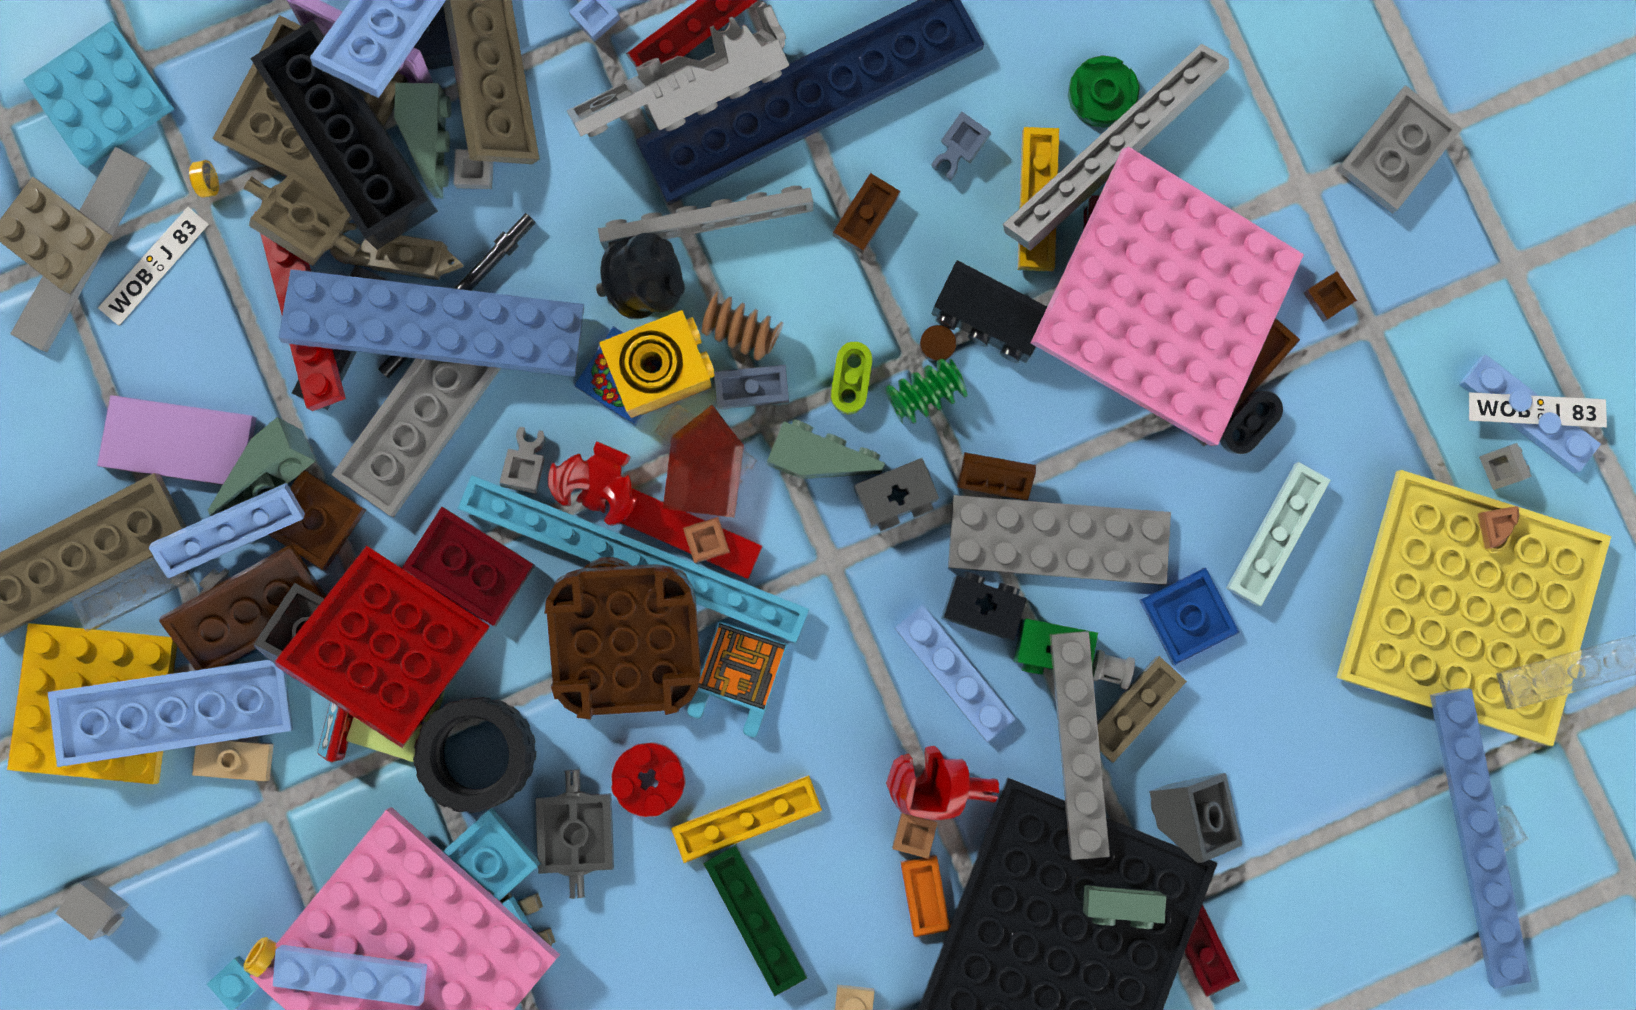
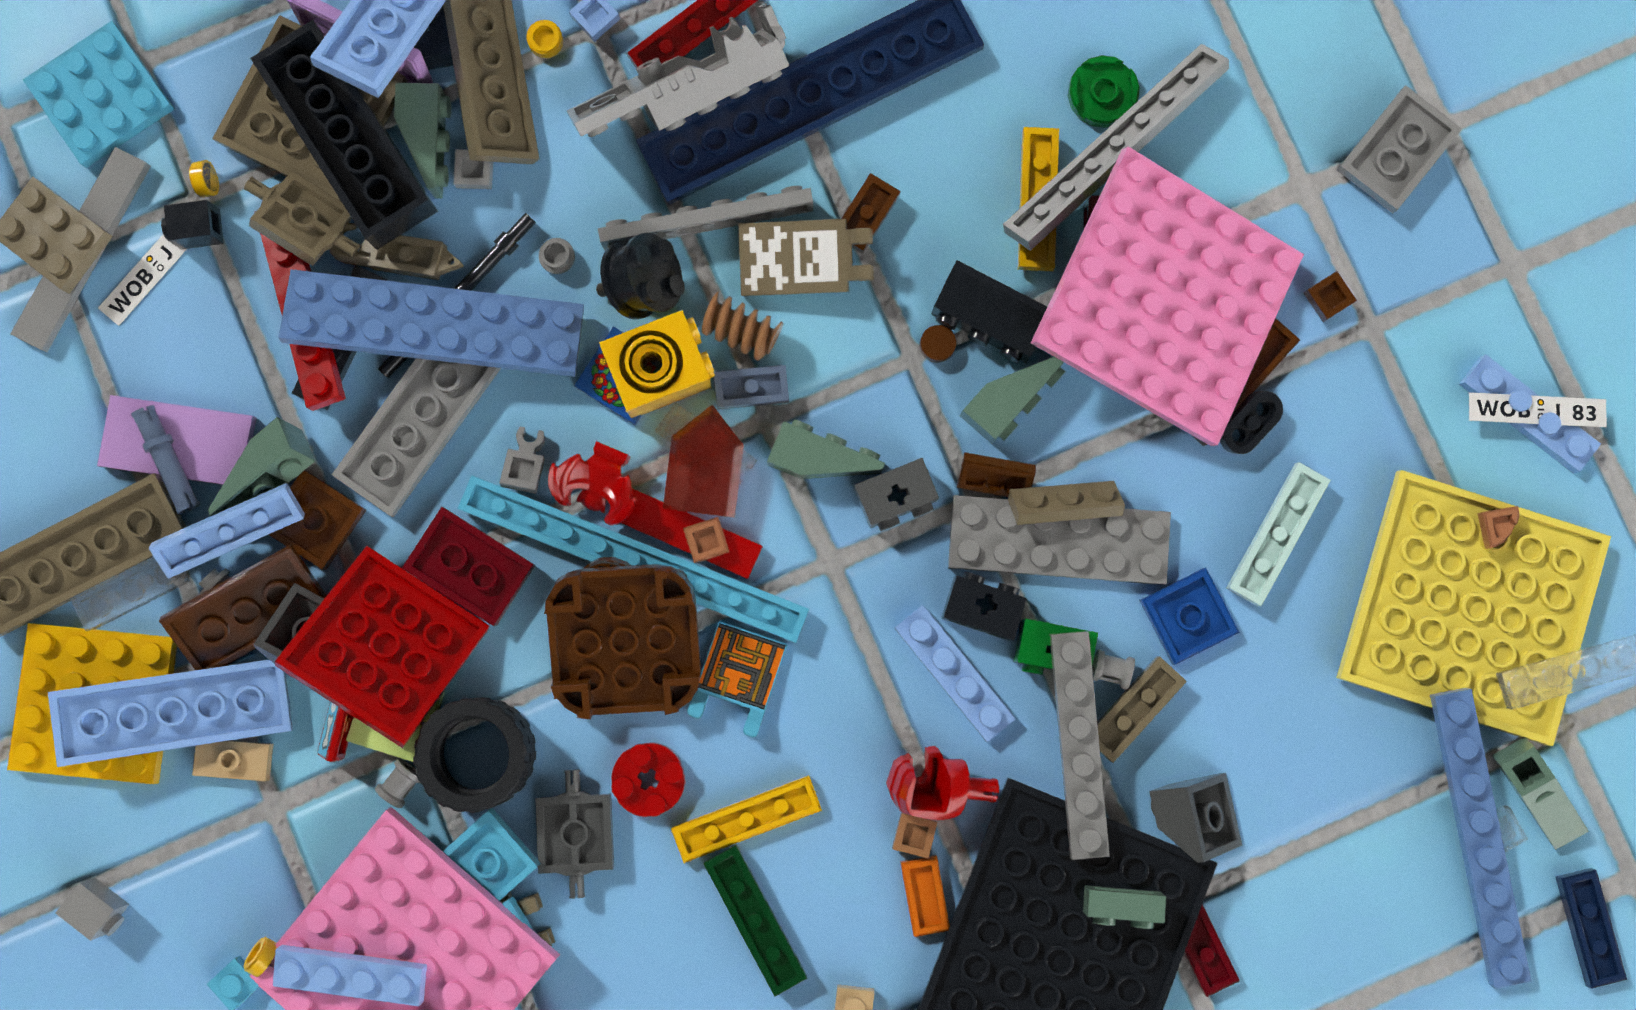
(165, 459): none -> sand blue pin
(192, 224): none -> black brick
(398, 784): none -> light grey bush
(544, 39): none -> yellow tile
(556, 256): none -> light grey plate
(800, 257): none -> dark tan tile
(850, 378): lime plate -> none
(926, 390): green piece -> none
(963, 141): sand blue plate -> none
(1003, 399): none -> sand green slope
(1066, 502): none -> dark tan plate
(1505, 466): light grey tile -> none
(1540, 792): none -> sand green slope
(1591, 928): none -> dark blue tile

